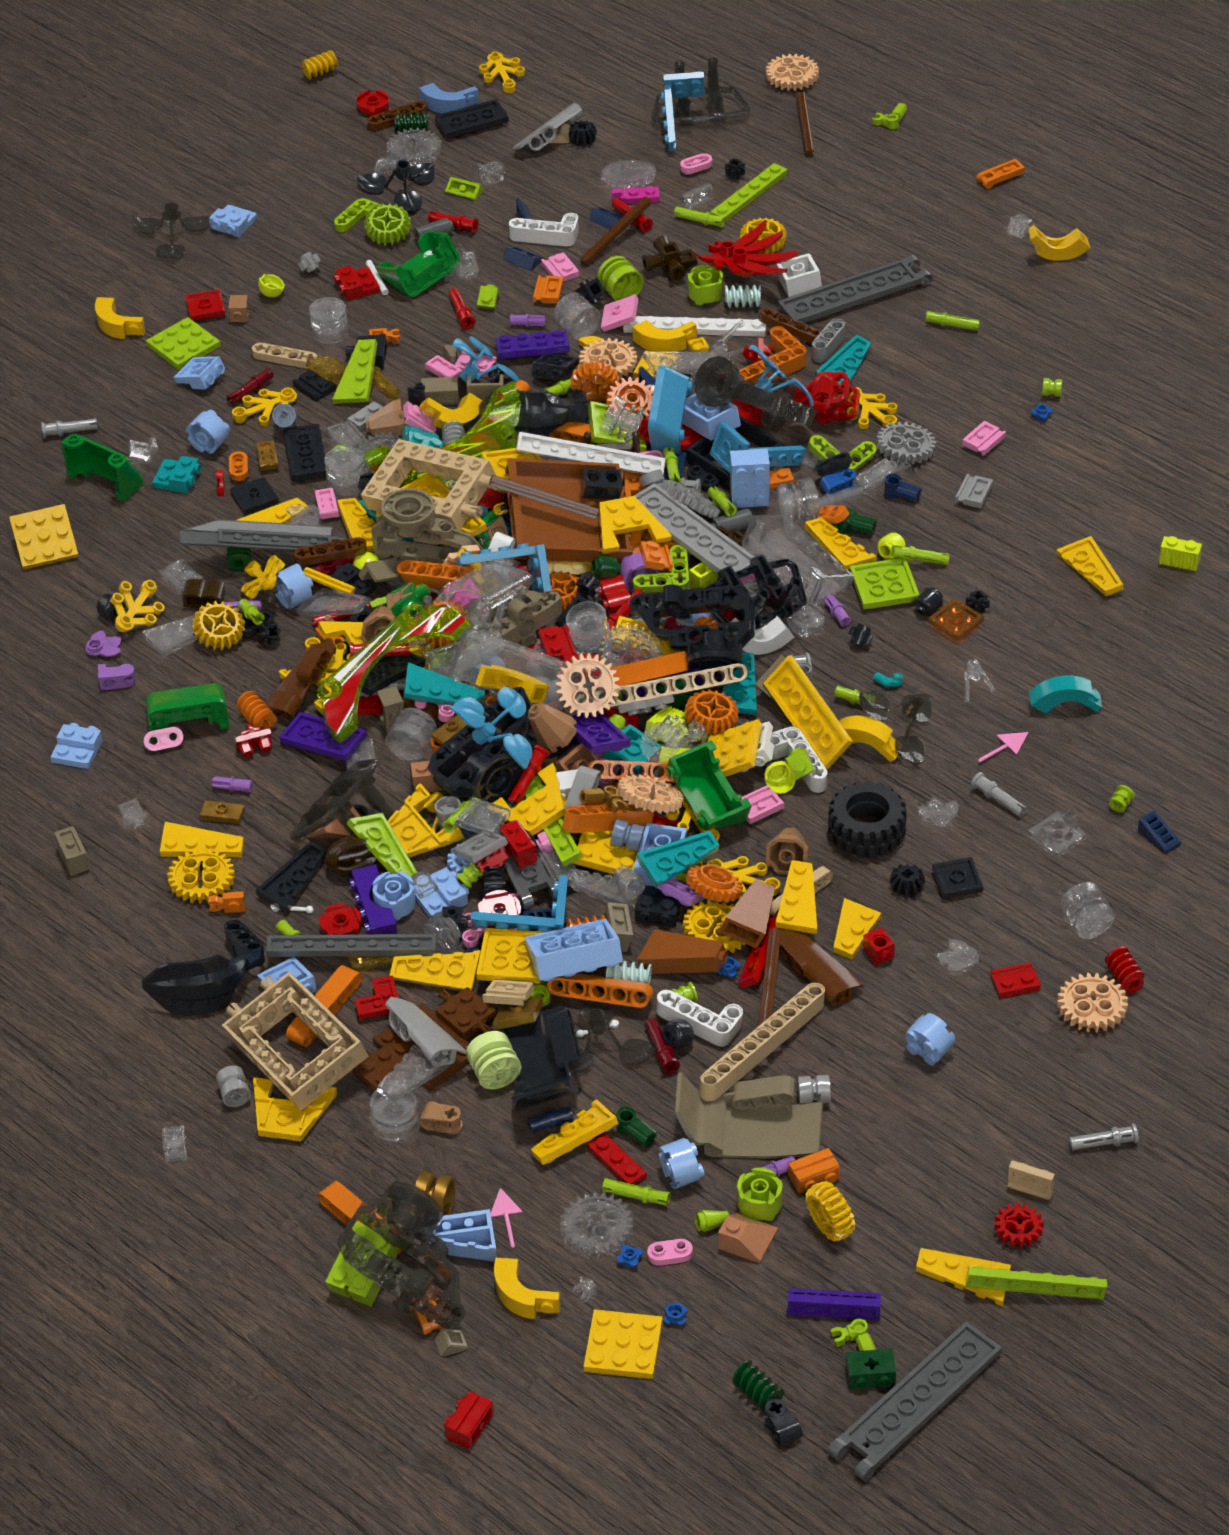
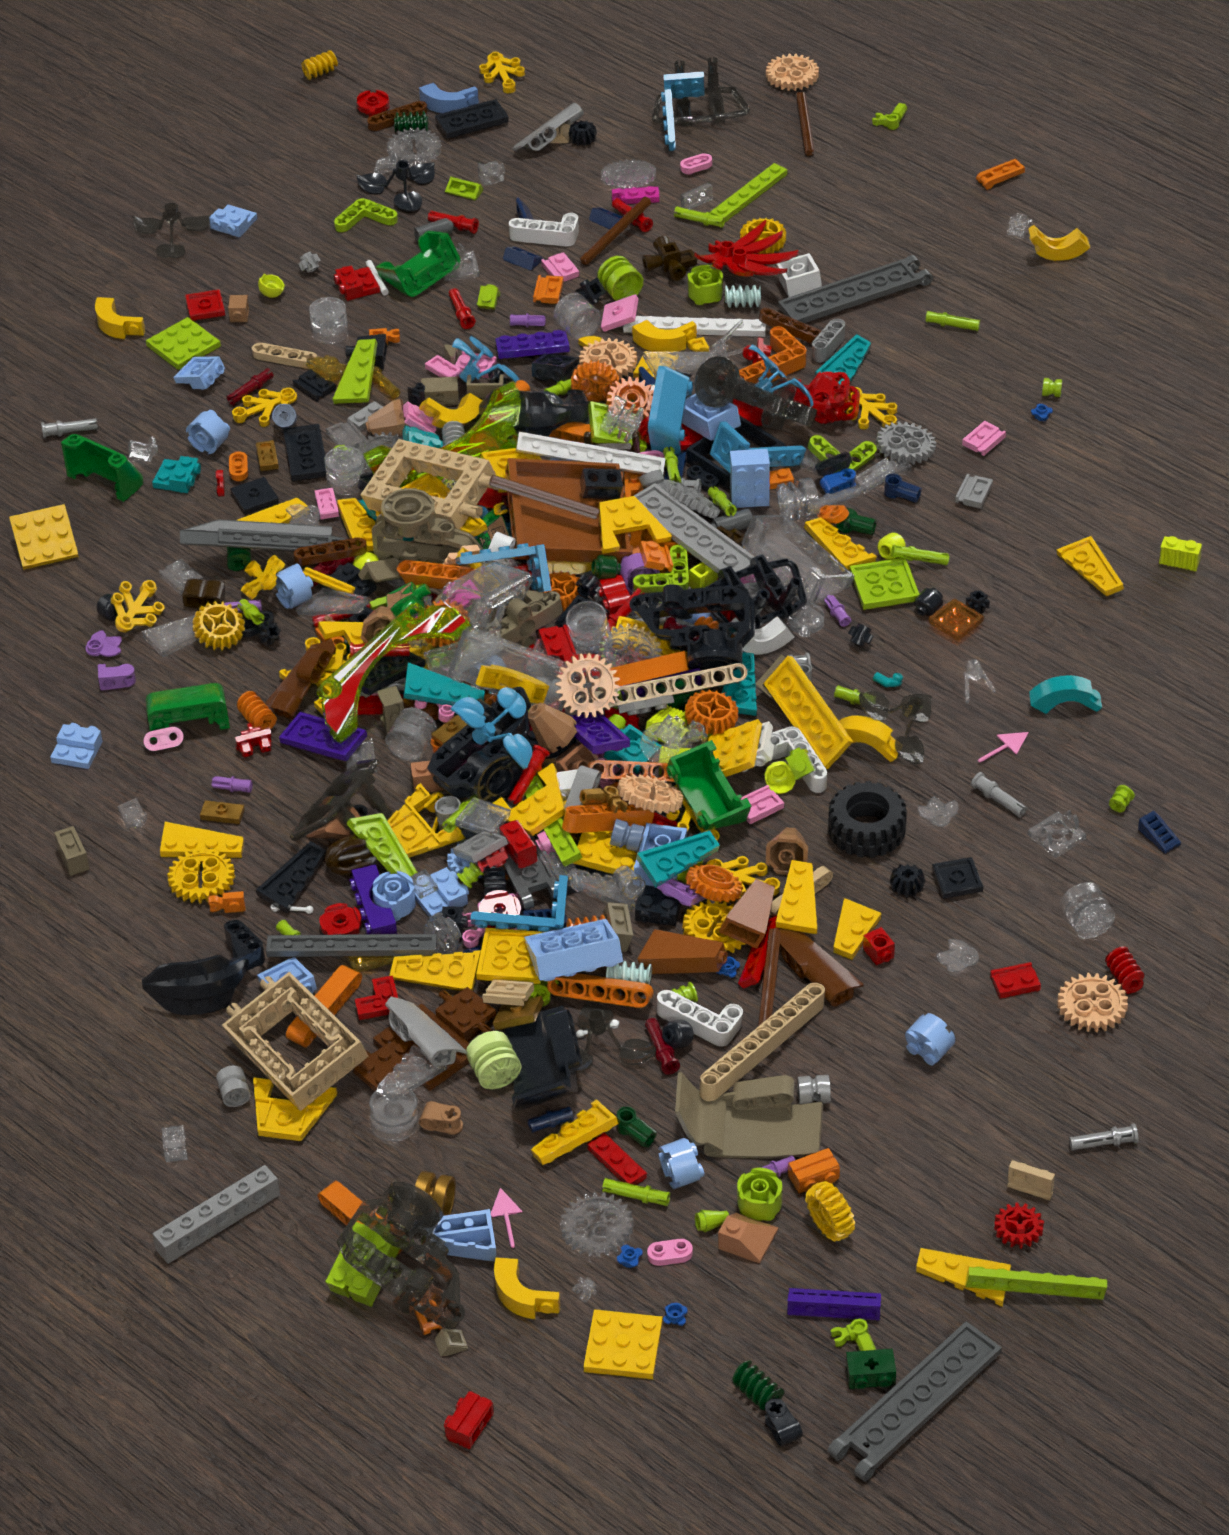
(216, 1214): none -> light grey brick
(387, 224): lime gear -> none
(735, 169): black gear -> none

